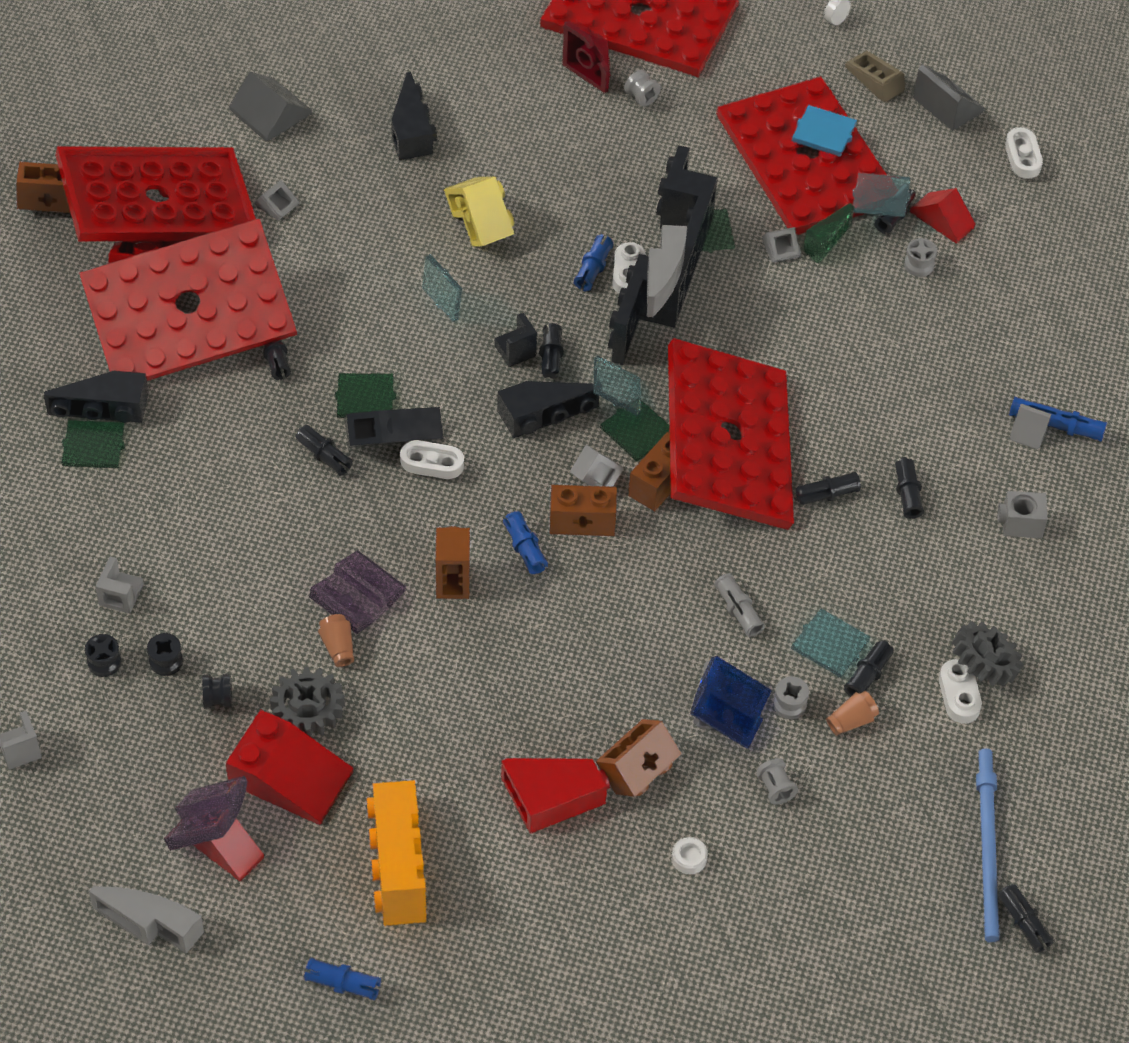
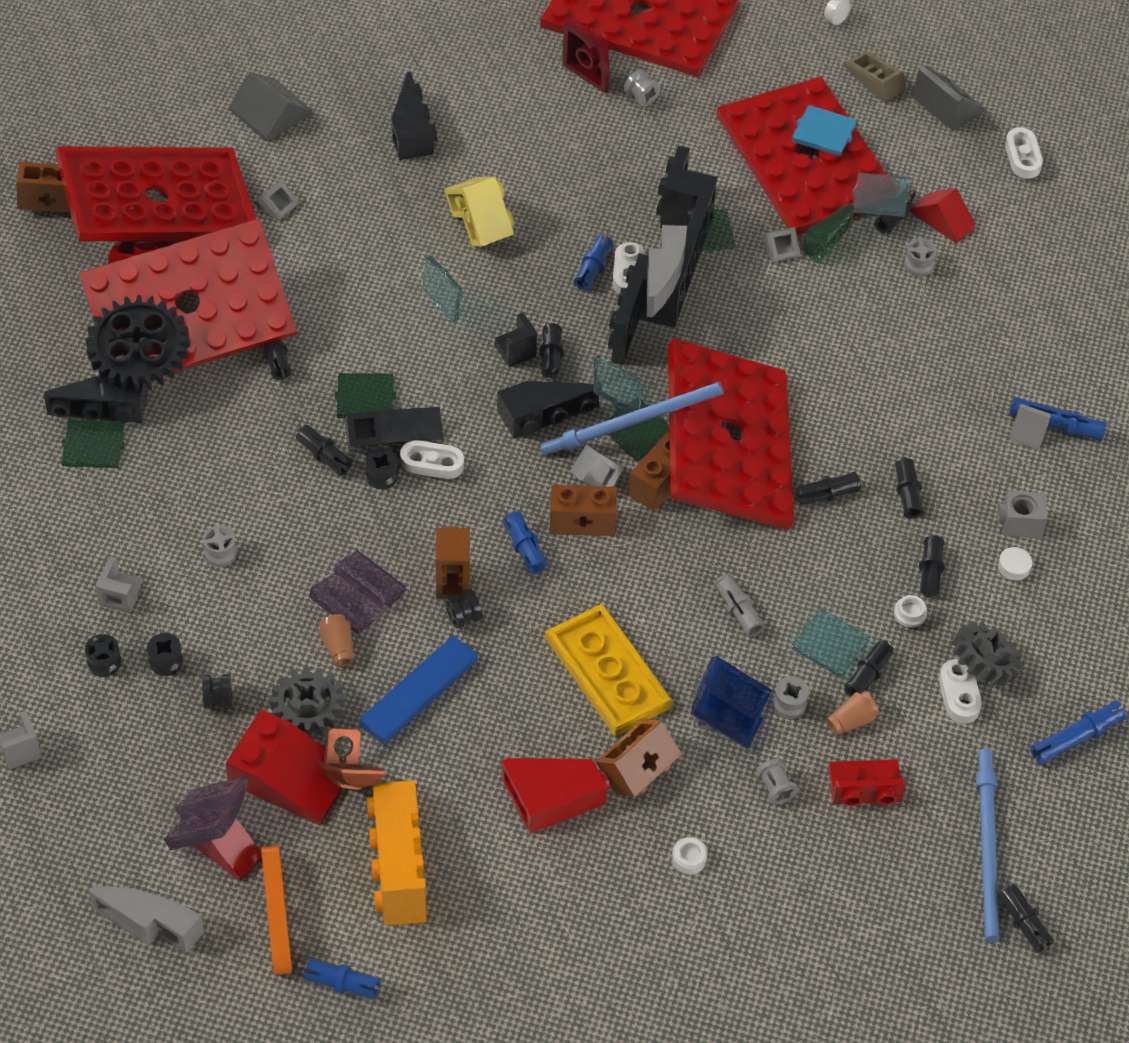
(137, 343): none -> black gear
(225, 540): none -> light grey wheel
(276, 910): none -> orange beam
(348, 773): none -> copper piece
(387, 474): none -> black wheel
(418, 690): none -> blue tile
(463, 608): none -> black wheel
(573, 438): none -> medium blue bar
(608, 669): none -> yellow tile
(865, 782): none -> red bracket
(910, 611): none -> white plate
(931, 566): none -> black axle
(1015, 563): none -> white tile
(1089, 726): none -> blue pin

